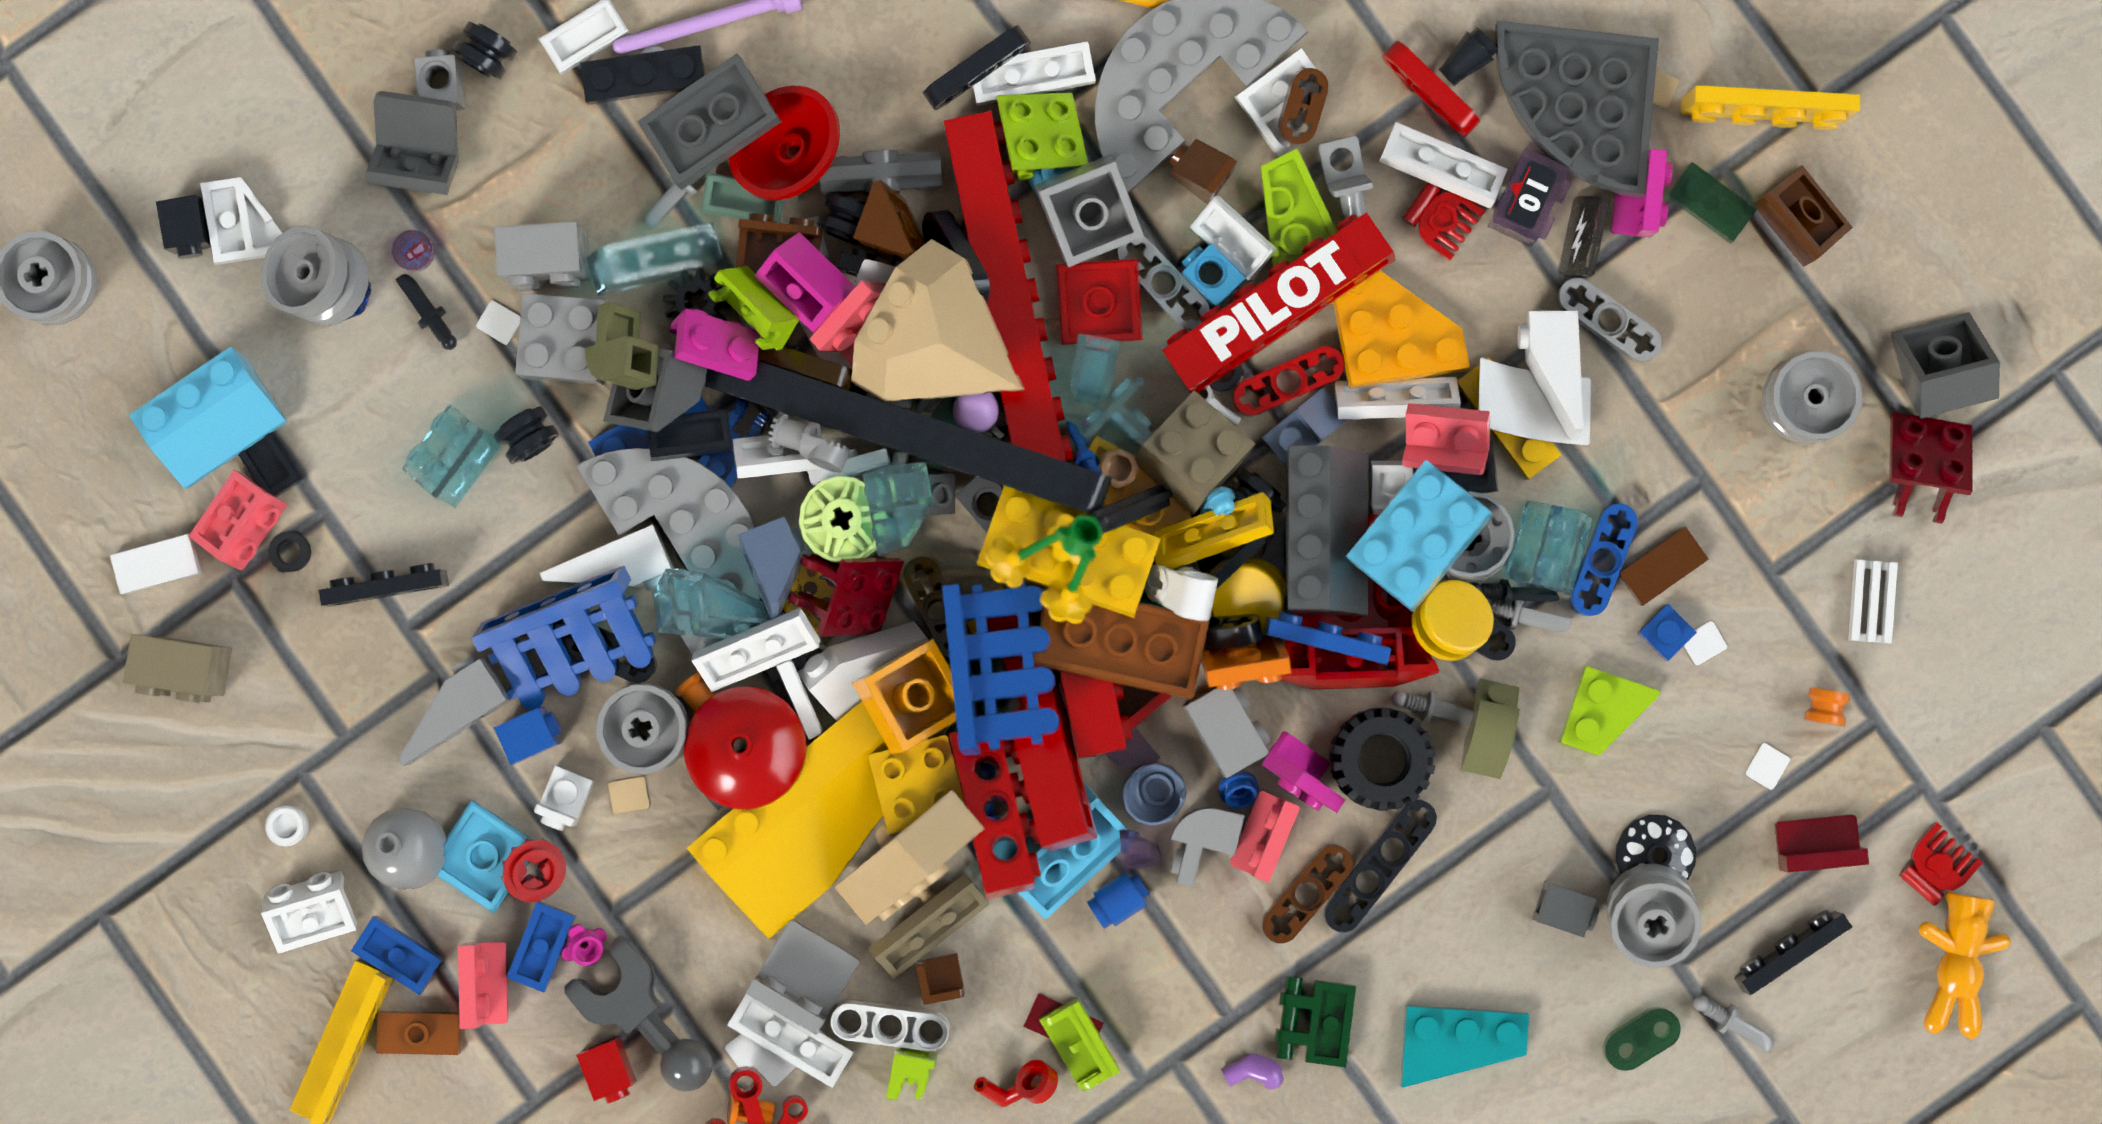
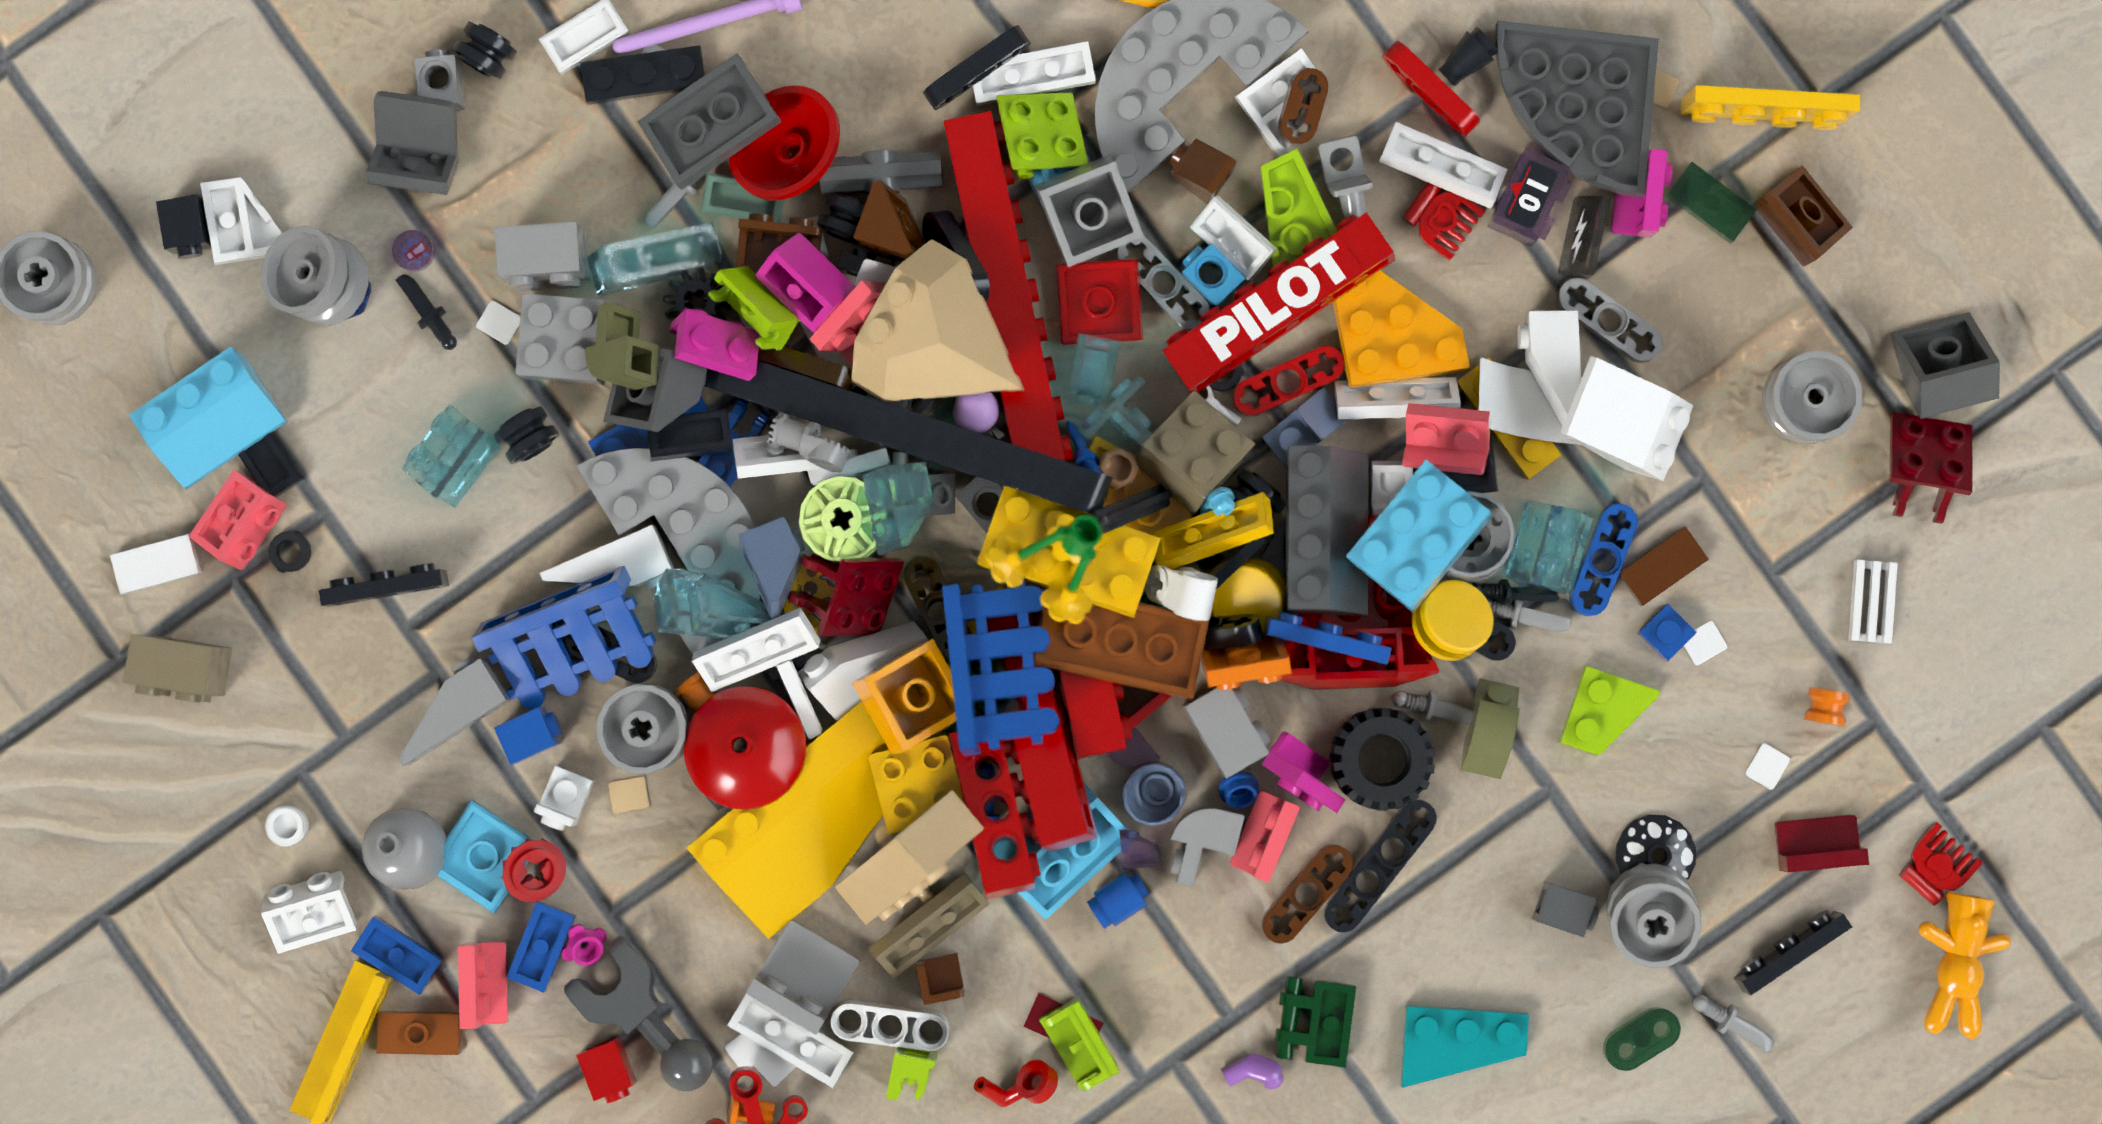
(1627, 419): none -> white slope

